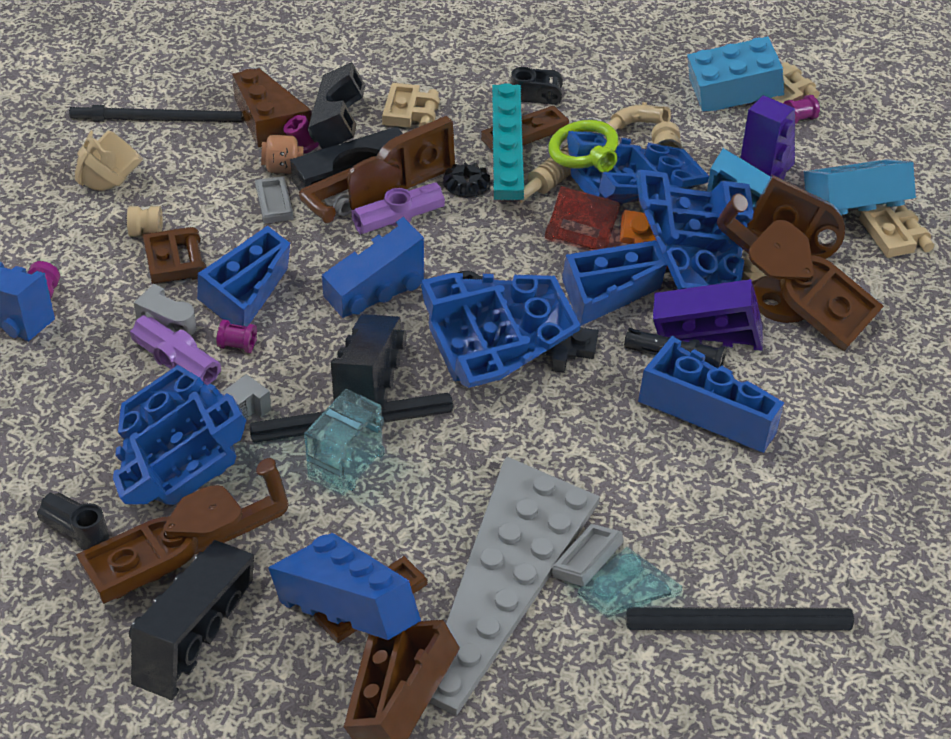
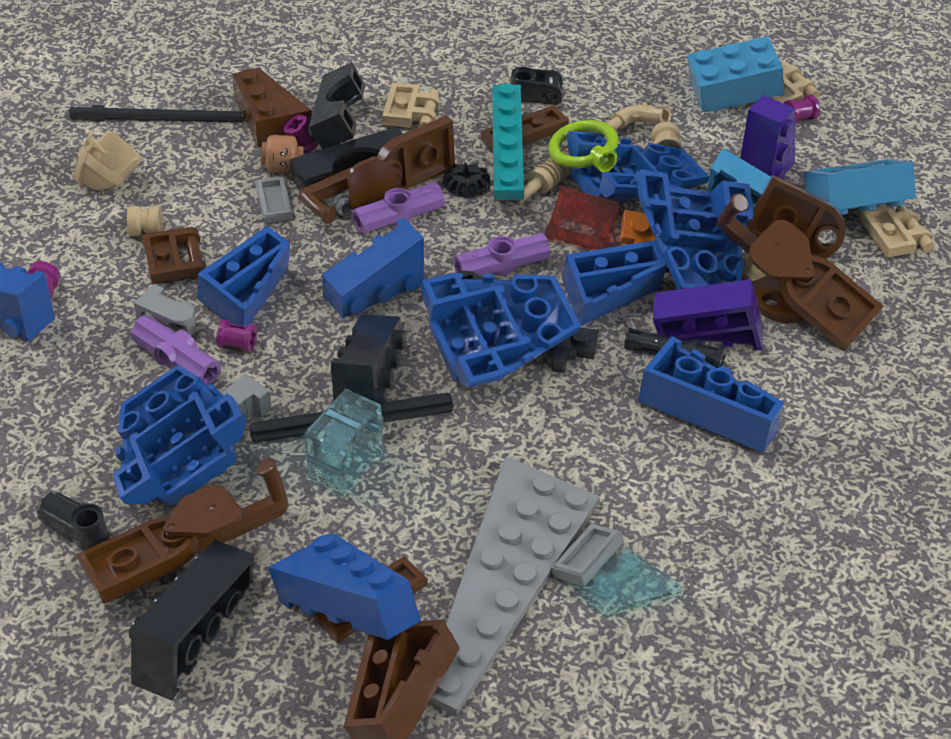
(503, 255): none -> medium lavender piece
(738, 618): black axle -> none

